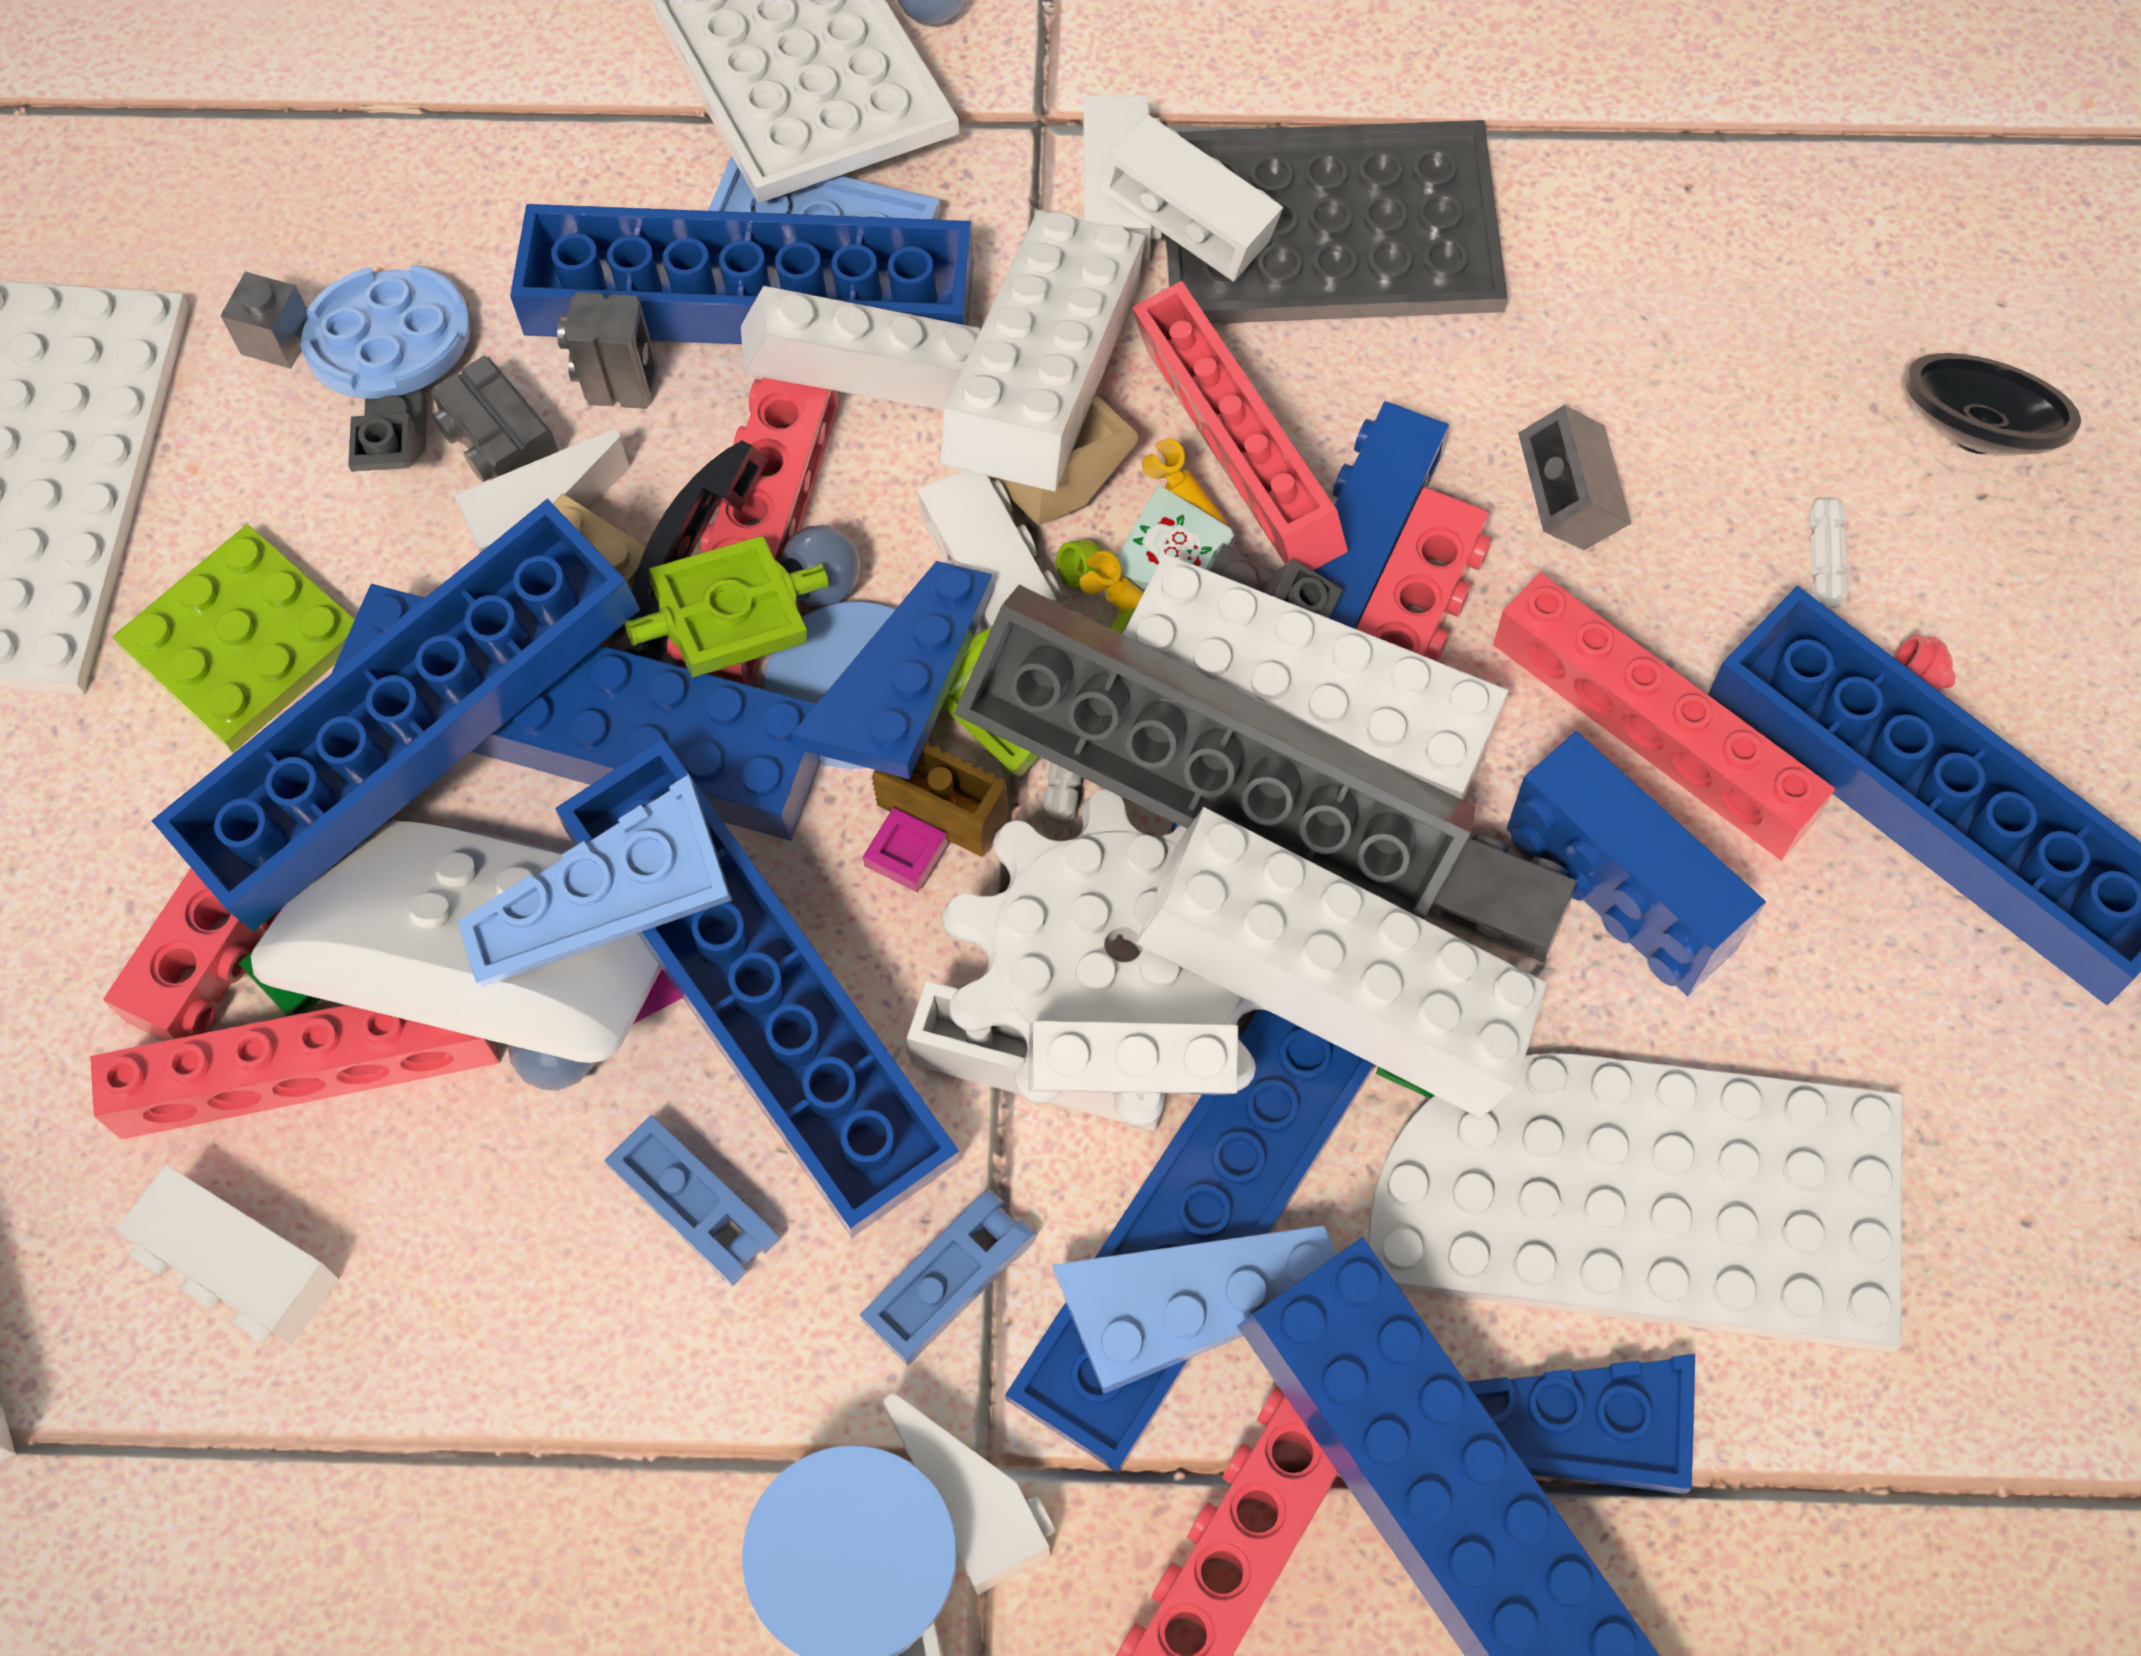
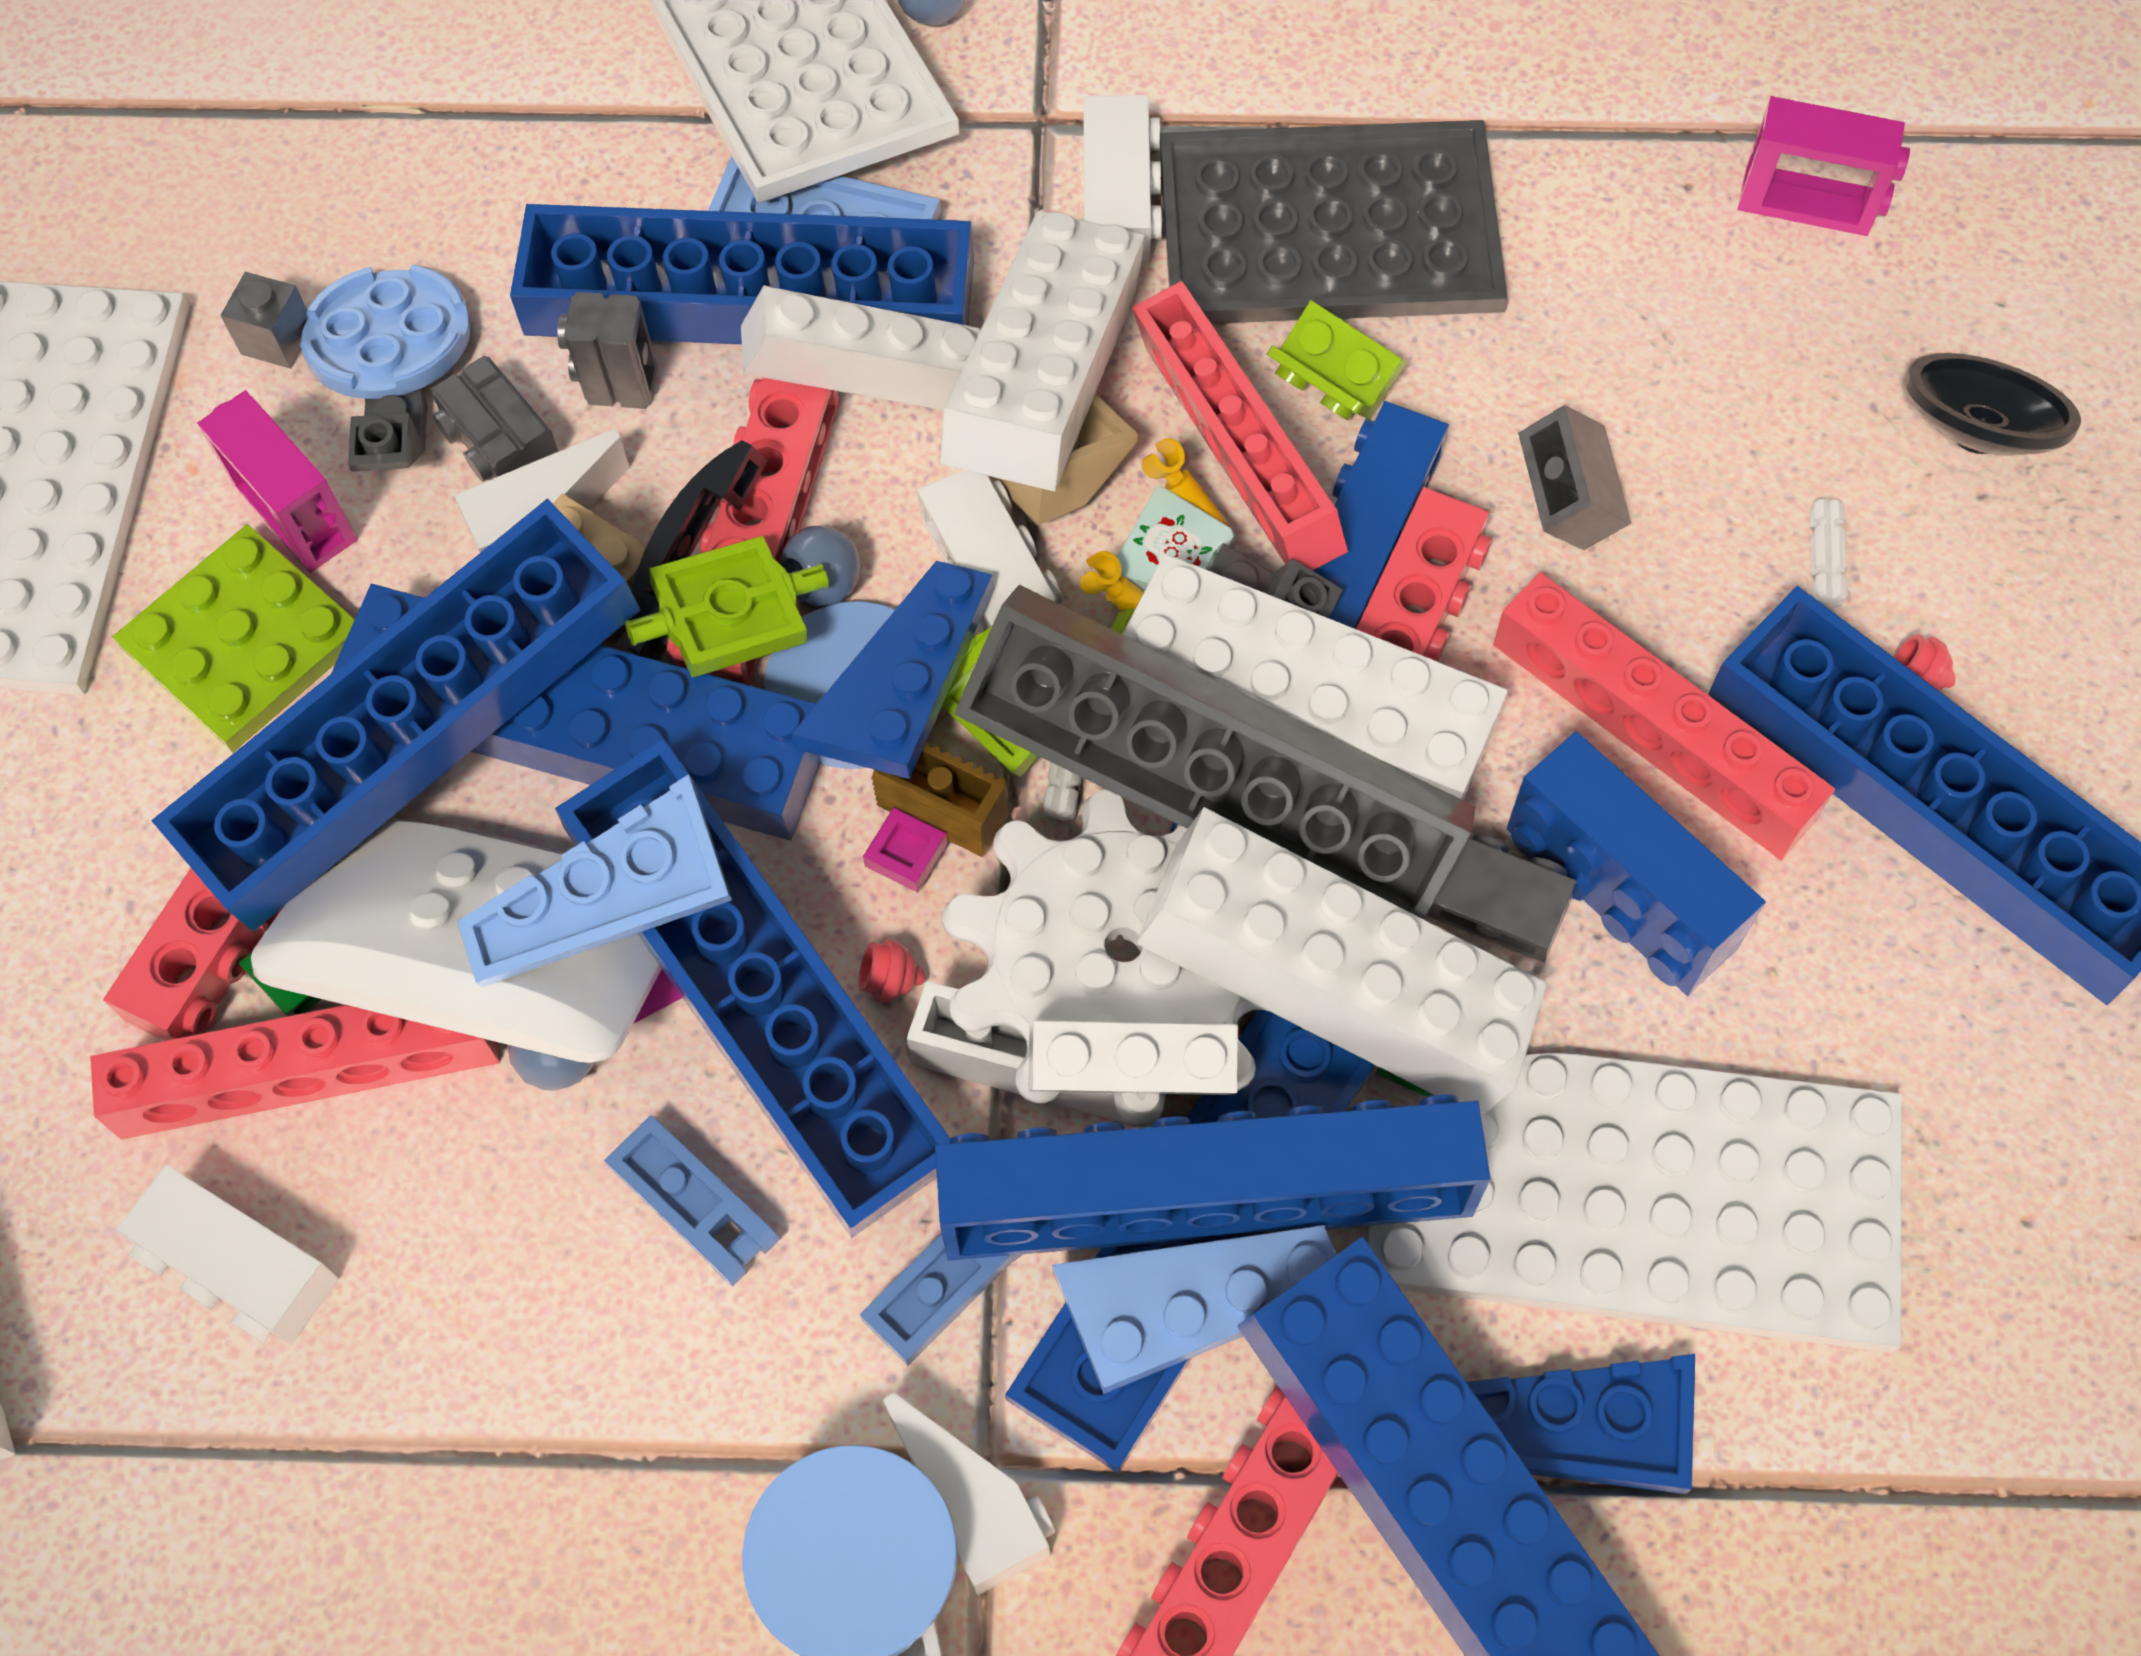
(277, 480): none -> dark pink window
(888, 971): none -> coral plate
(1072, 560): lime hinge -> none
(1190, 197): white brick -> none
(1210, 1177): none -> blue brick
(1338, 361): none -> lime bracket
(1829, 137): none -> dark pink window

